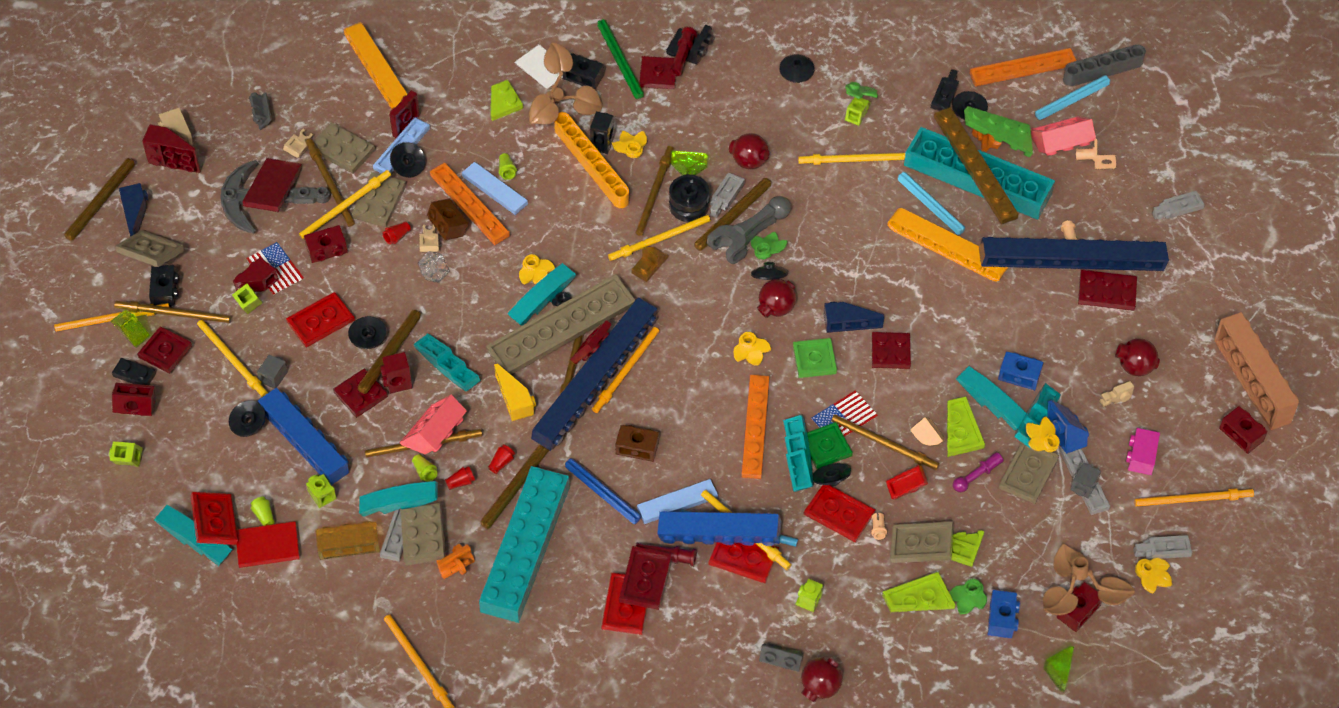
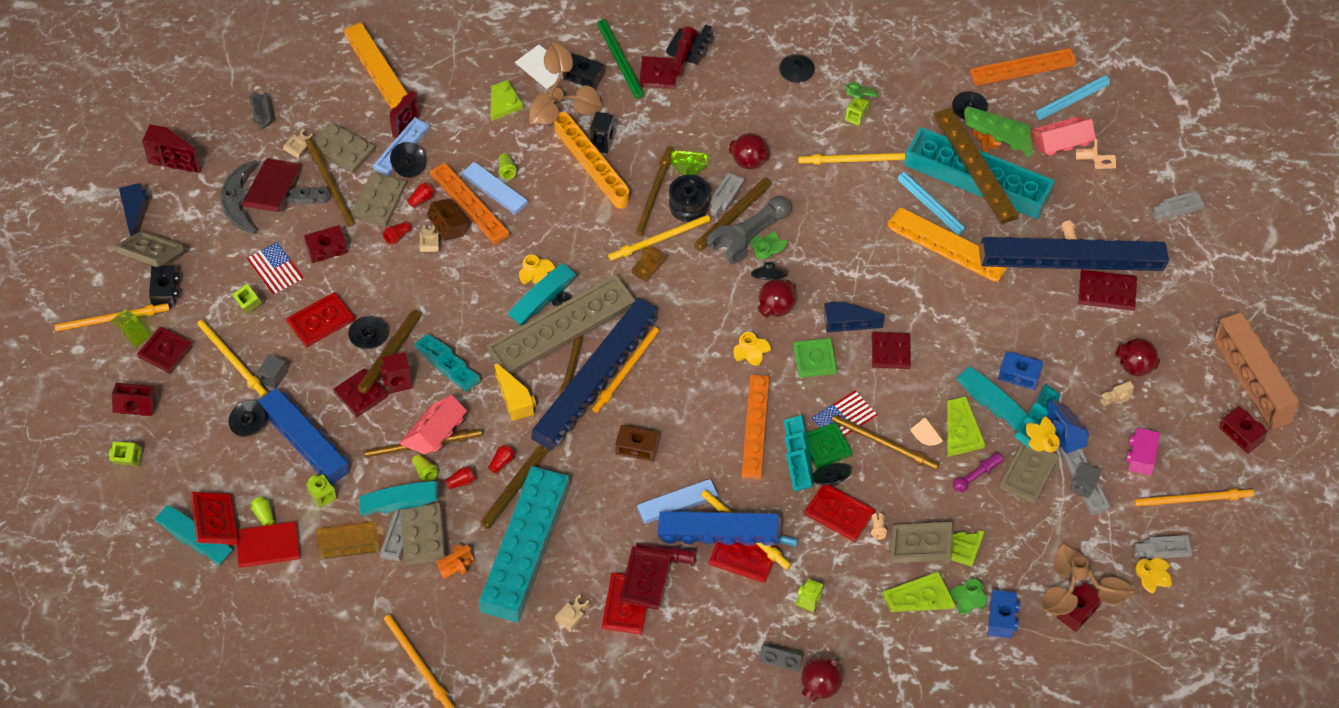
(99, 199): pearl gold axle -> none
(133, 372): black plate -> none
(134, 306): pearl gold bar -> none
(176, 123): tan slope -> none
(258, 276): dark red slope -> none
(373, 183): yellow bar -> none
(420, 195): none -> red cone
(433, 266): clear brick -> none
(571, 615): none -> tan plate
(592, 342): dark red plate -> none
(603, 491): blue axle -> none
(630, 144): yellow plate -> none
(906, 482): red tile -> none
(945, 91): black hinge -> none
(1059, 666): clear neon green slope -> none
(1104, 64): dark grey beam -> none

